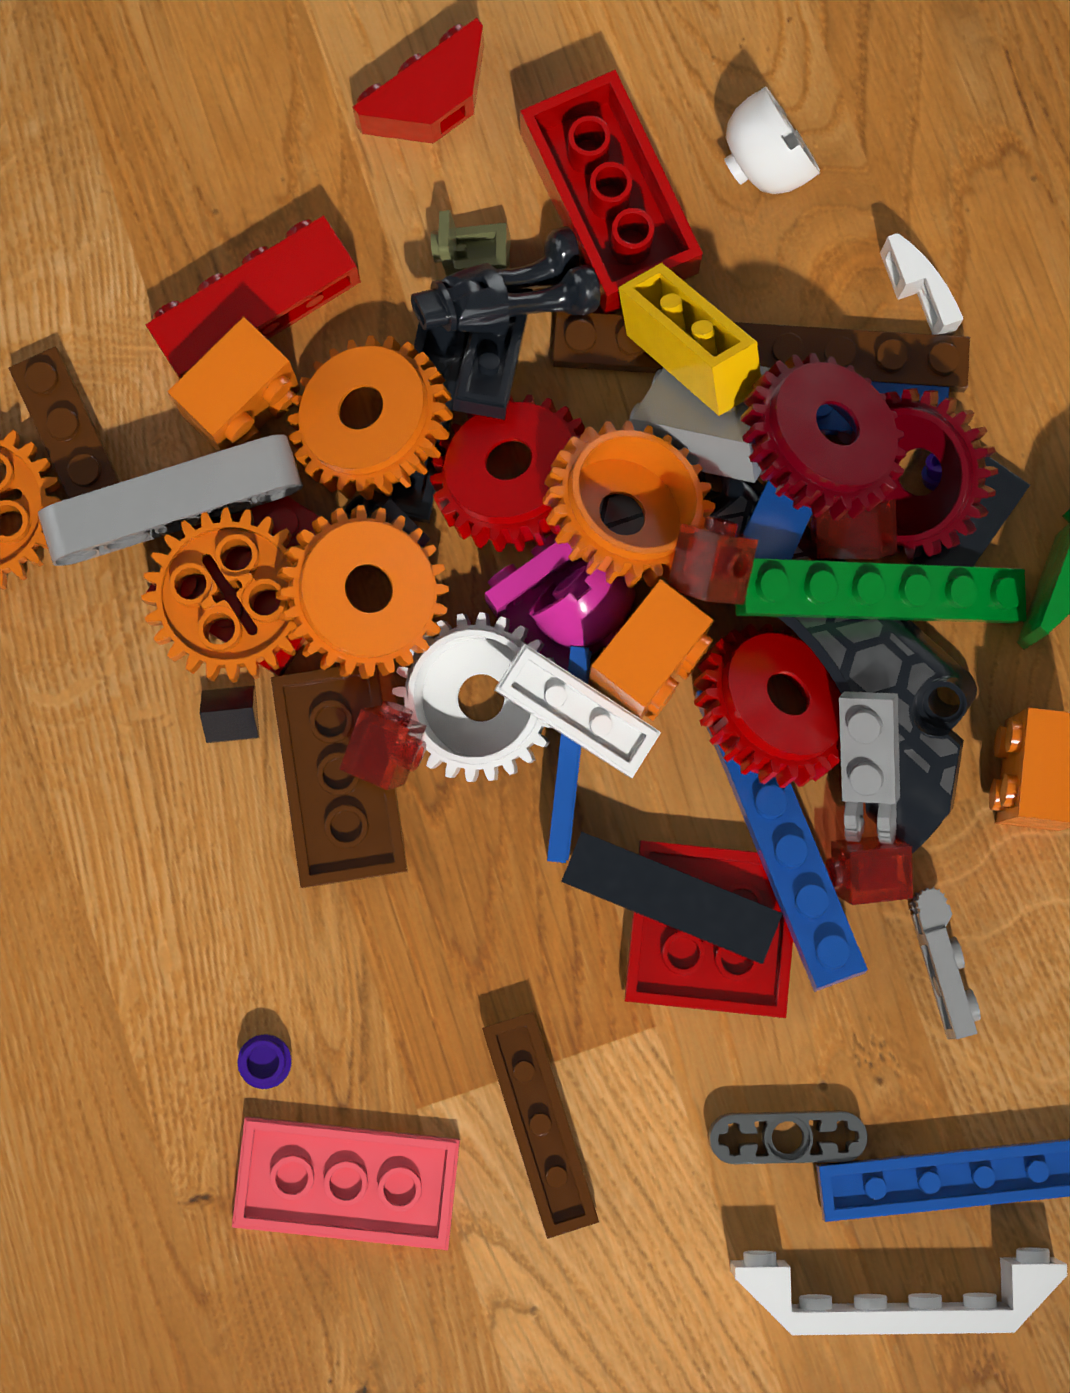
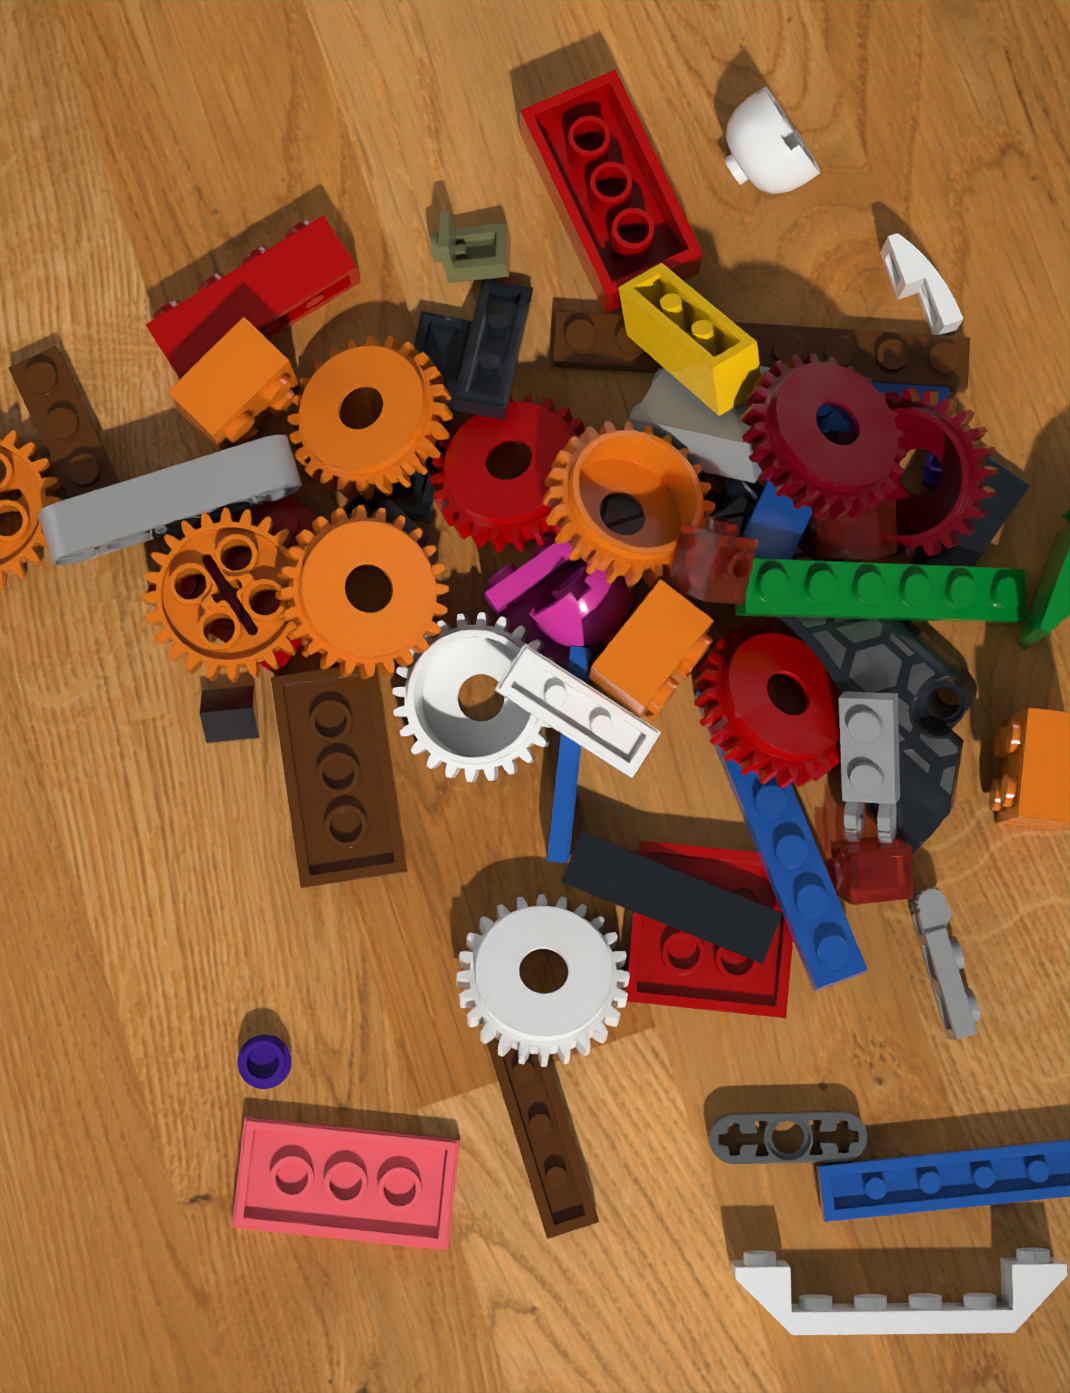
(385, 745): clear red brick -> none
(429, 91): red slope -> none
(484, 299): black piece -> none
(535, 1020): none -> white gear

